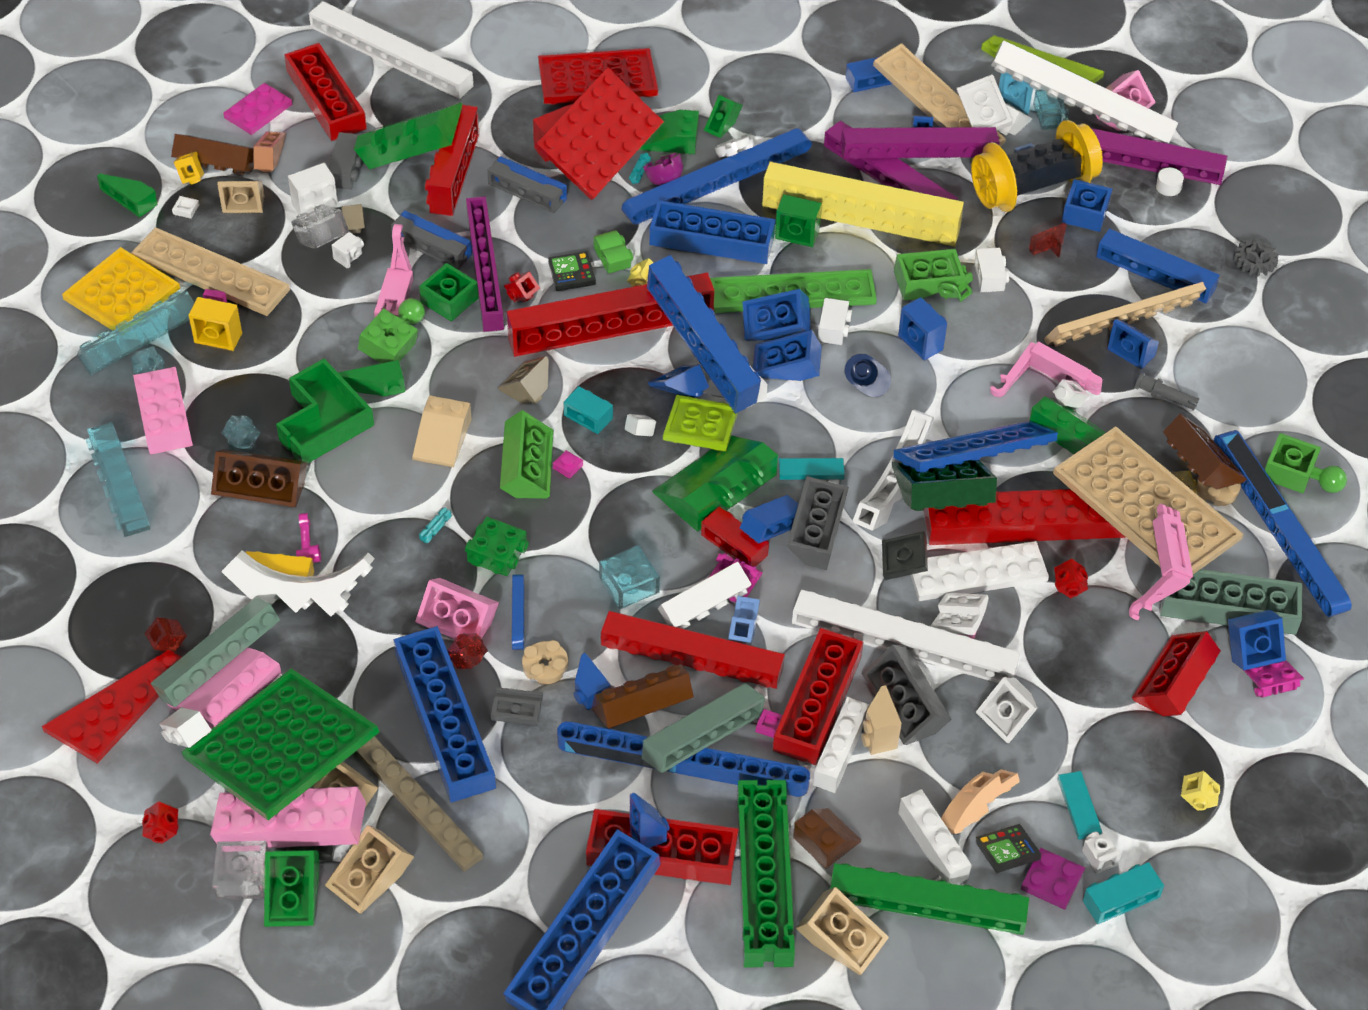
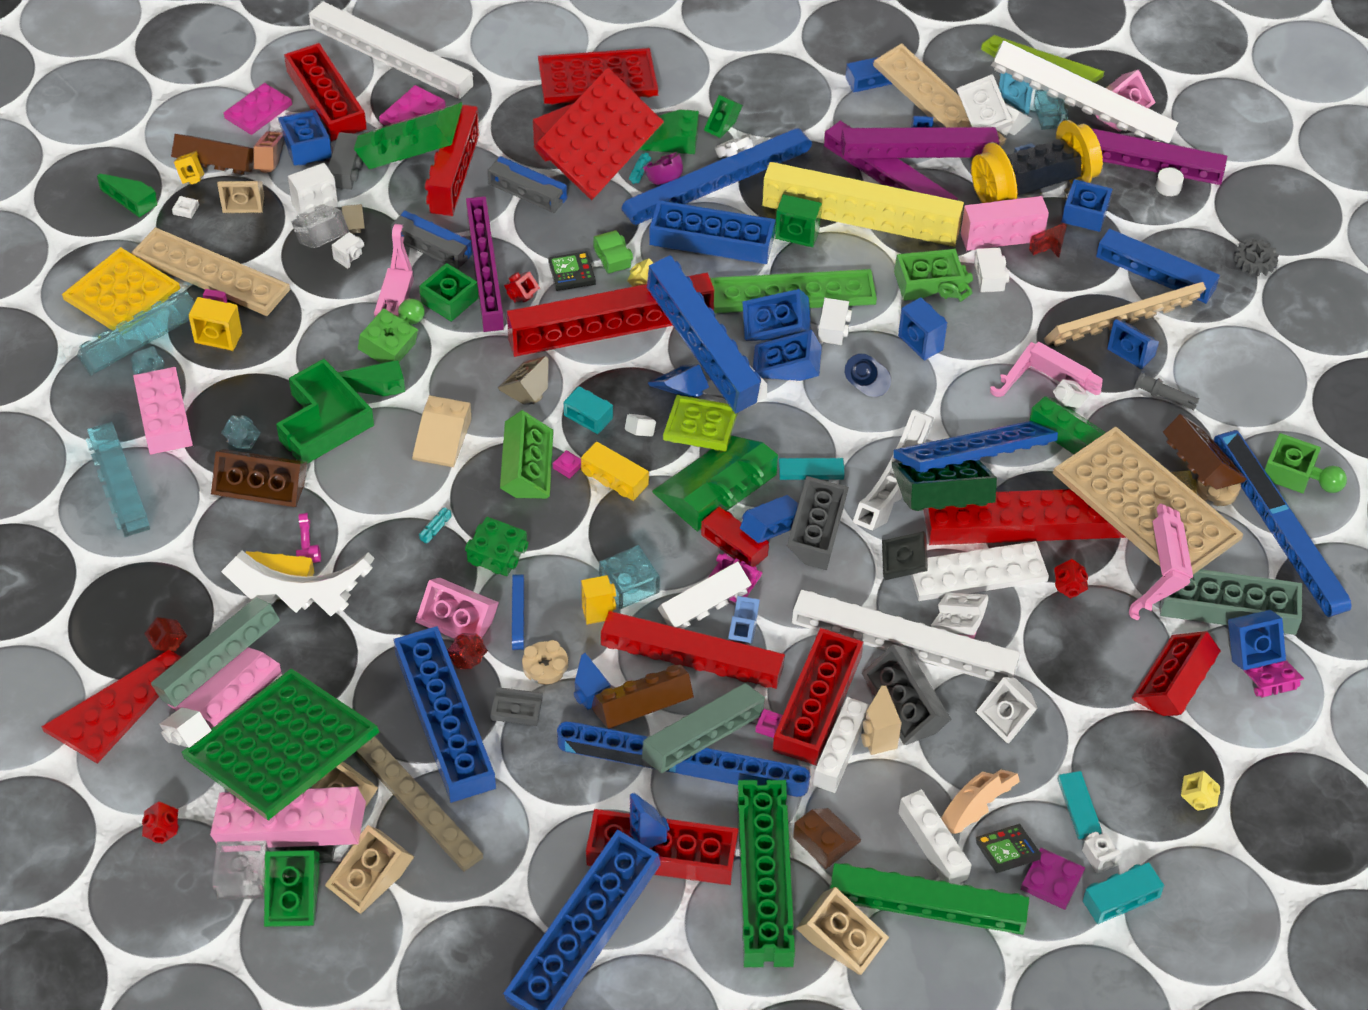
(305, 137): none -> blue slope
(411, 104): none -> dark pink plate
(597, 598): none -> yellow brick
(614, 471): none -> yellow brick
(1003, 222): none -> bright pink brick

